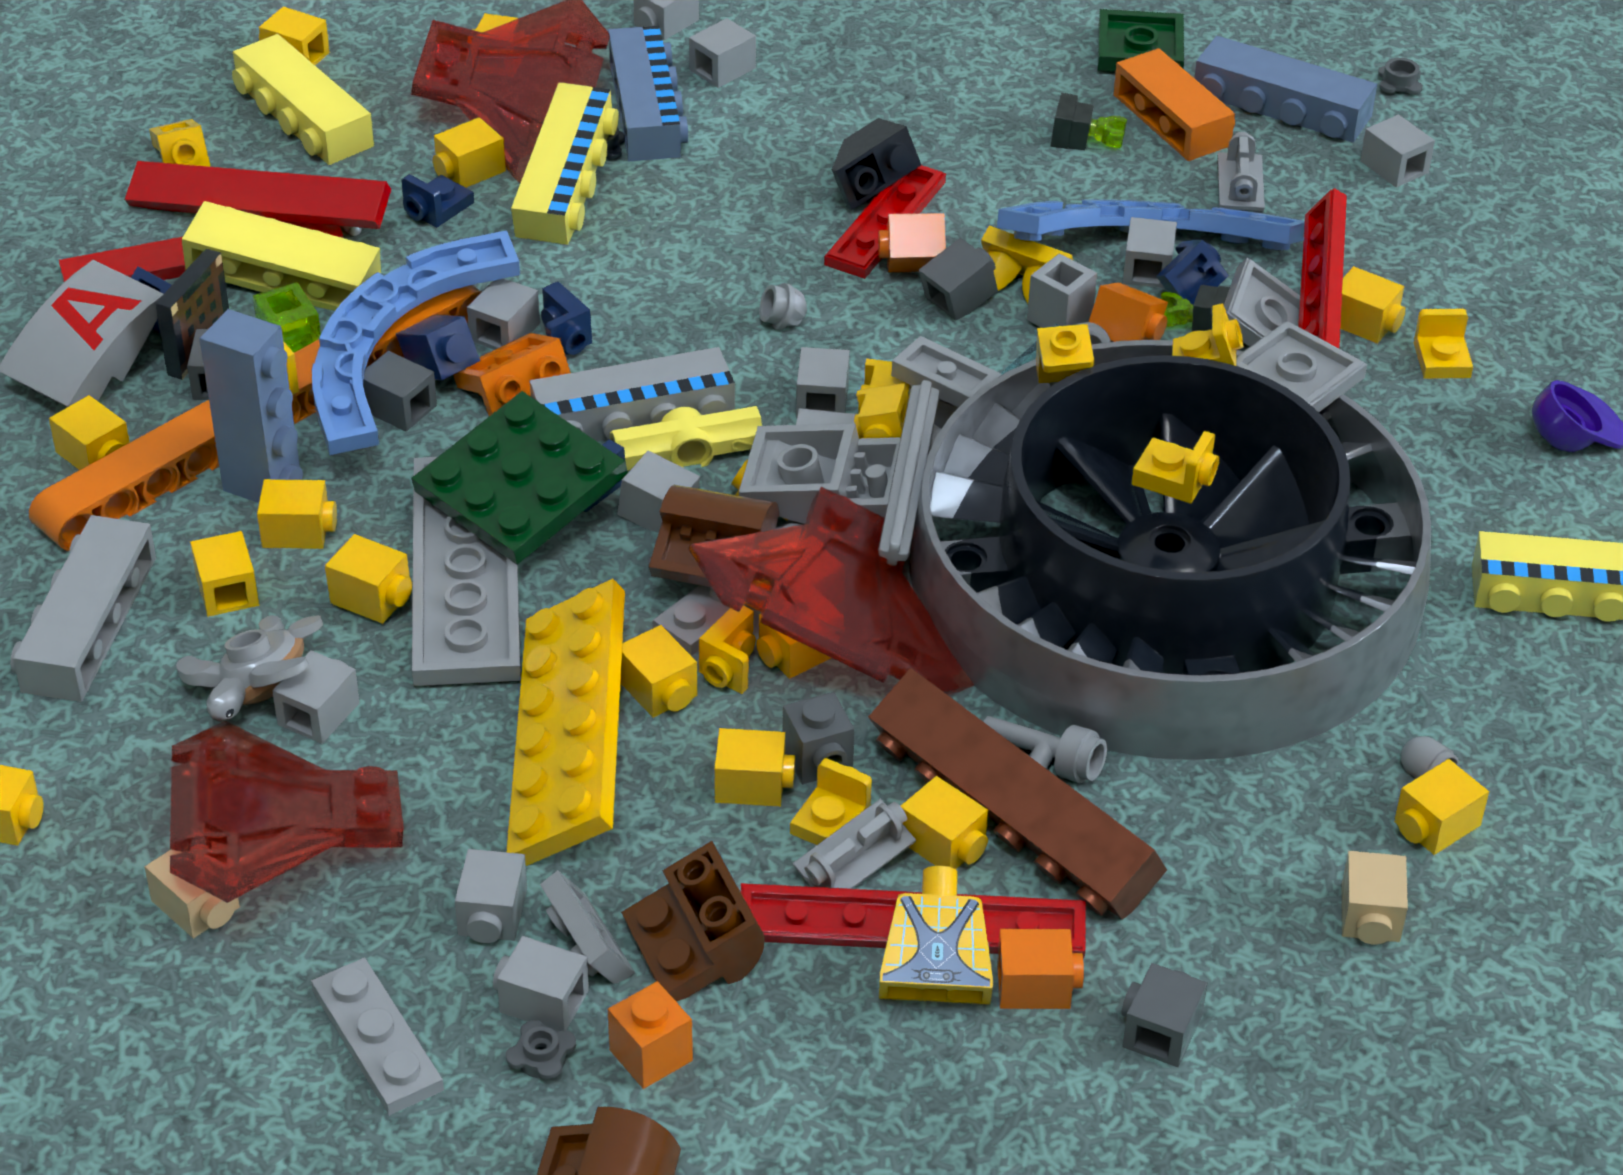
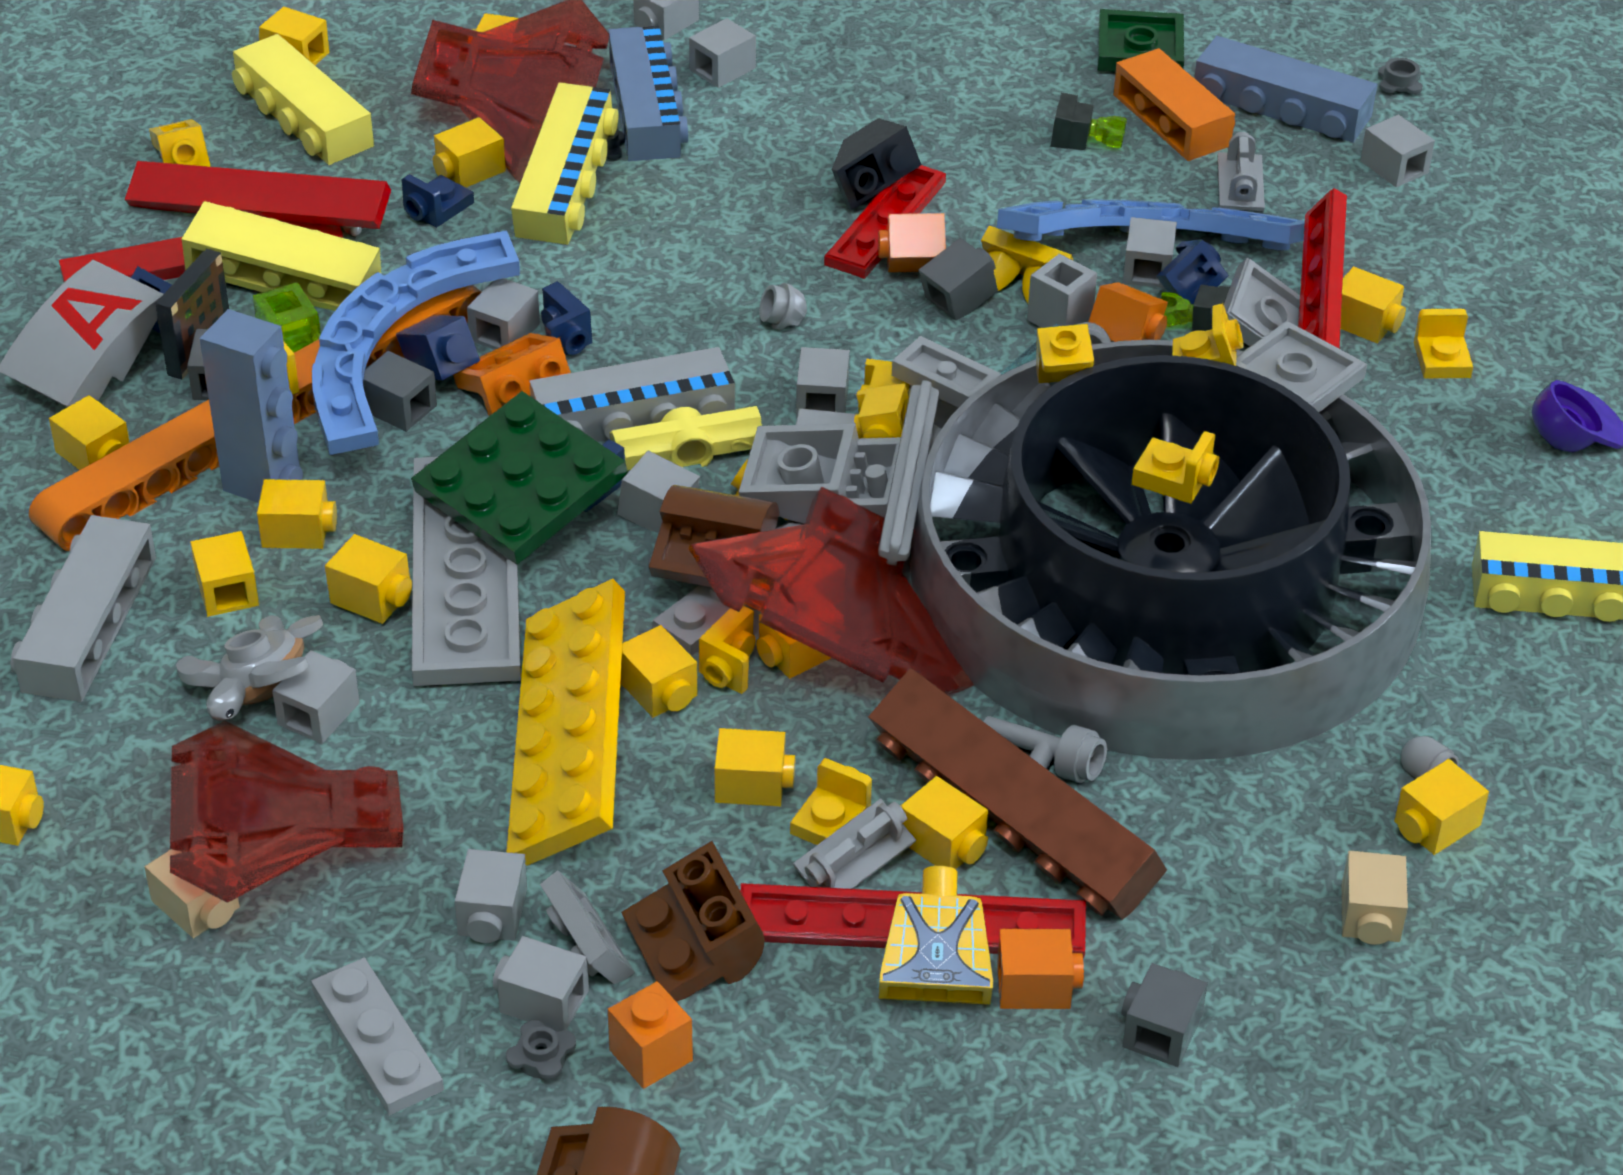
(817, 731): dark grey brick -> none

